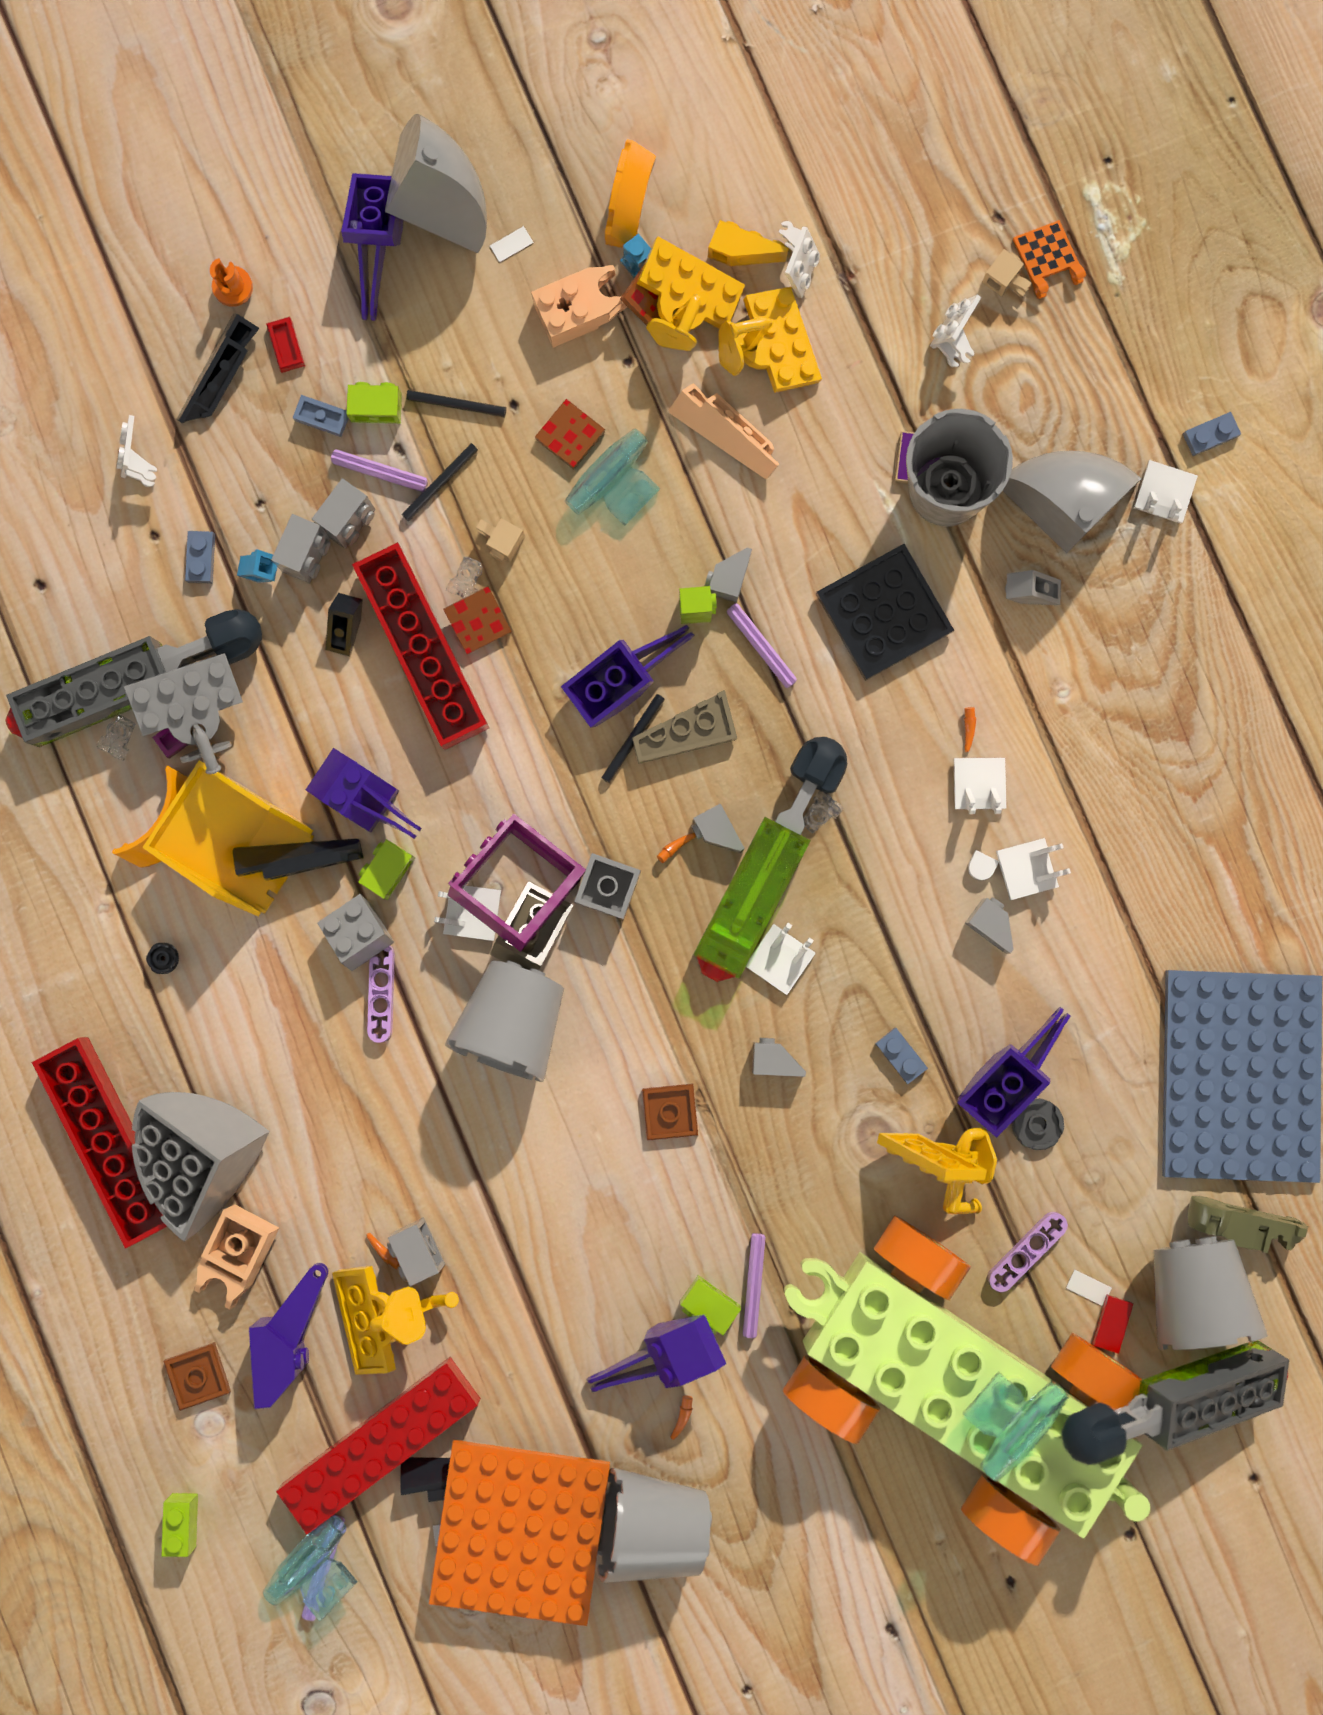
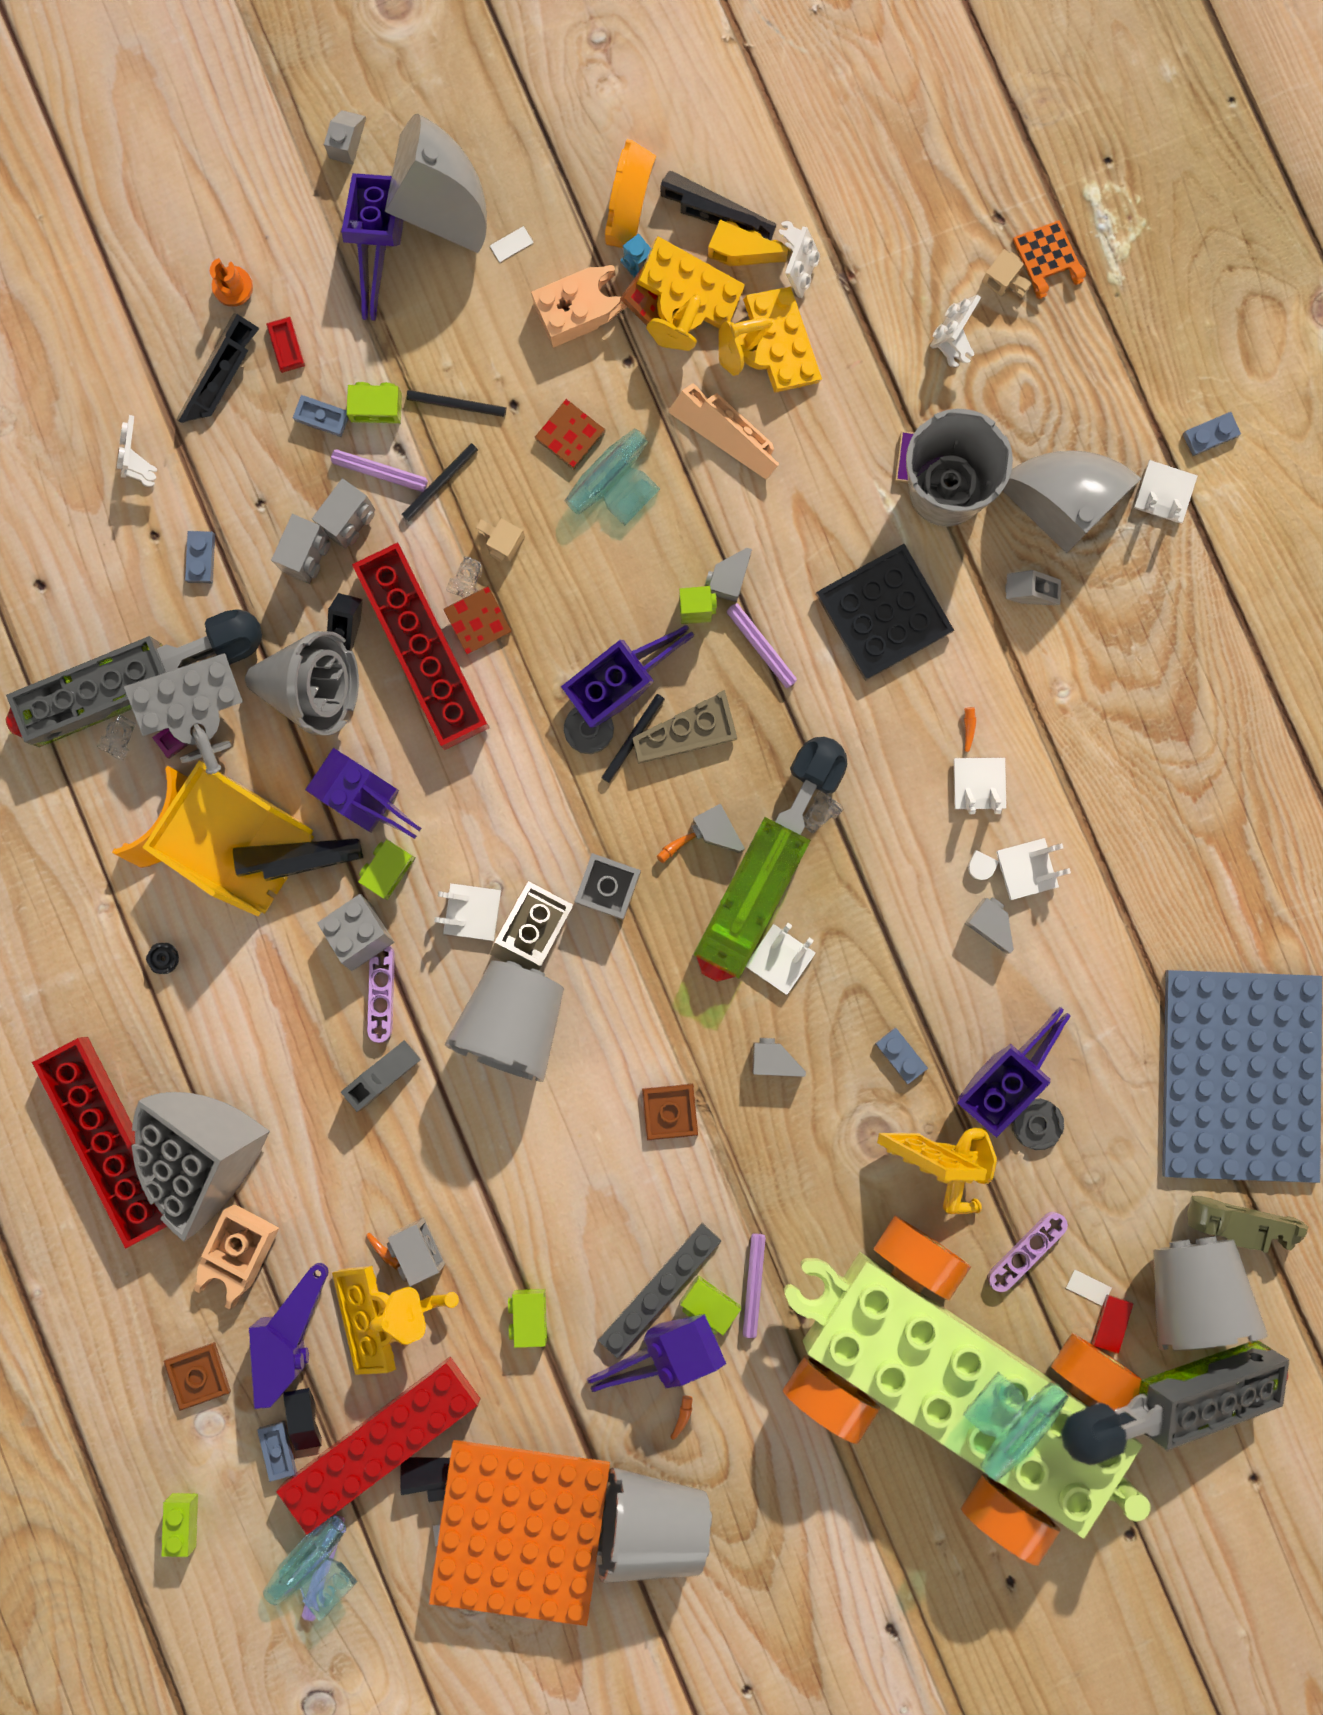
(257, 567): dark azure brick -> none
(277, 1451): none -> sand blue plate
(300, 1417): none -> black slope
(309, 682): none -> light grey cone
(344, 136): none -> light grey slope
(380, 1076): none -> dark grey slope
(529, 1318): none -> lime brick
(541, 846): magenta window -> none
(584, 738): none -> dark grey tile
(659, 1290): none -> dark grey plate
(712, 207): none -> black wedge

